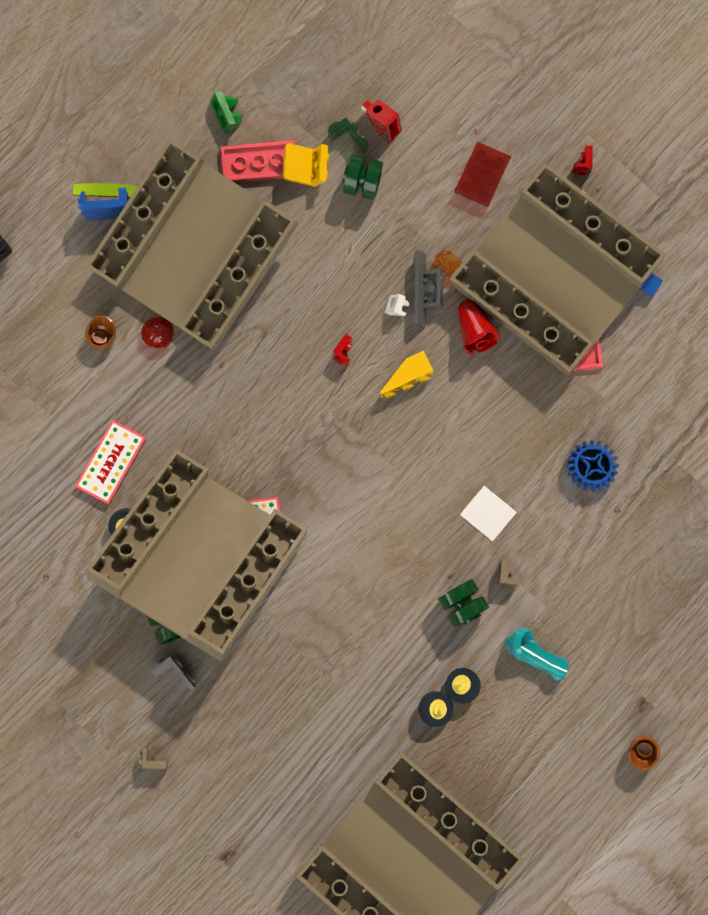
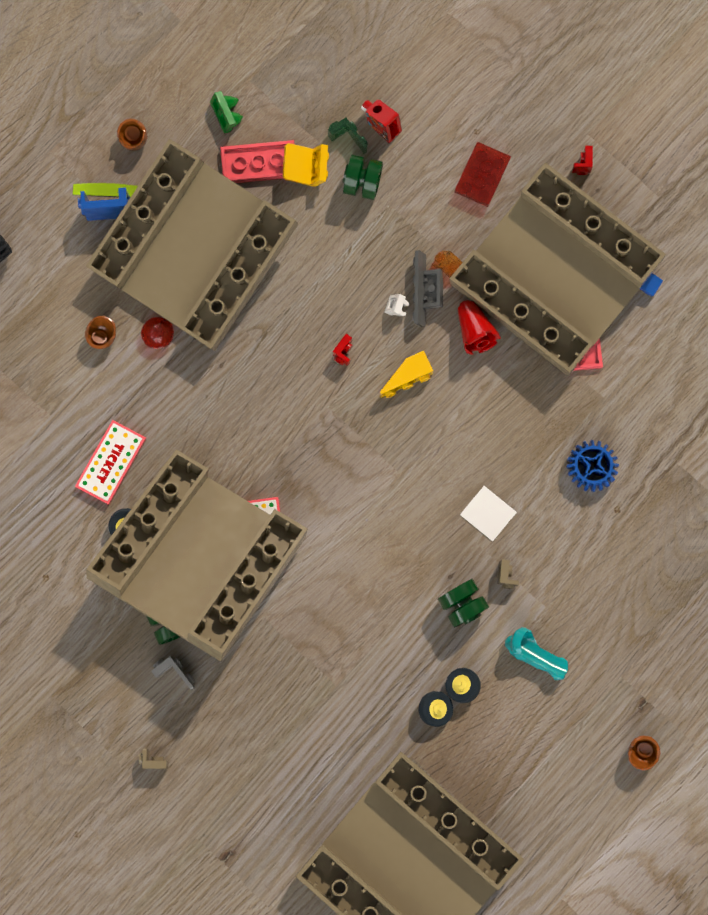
(132, 134): none -> dark orange hair

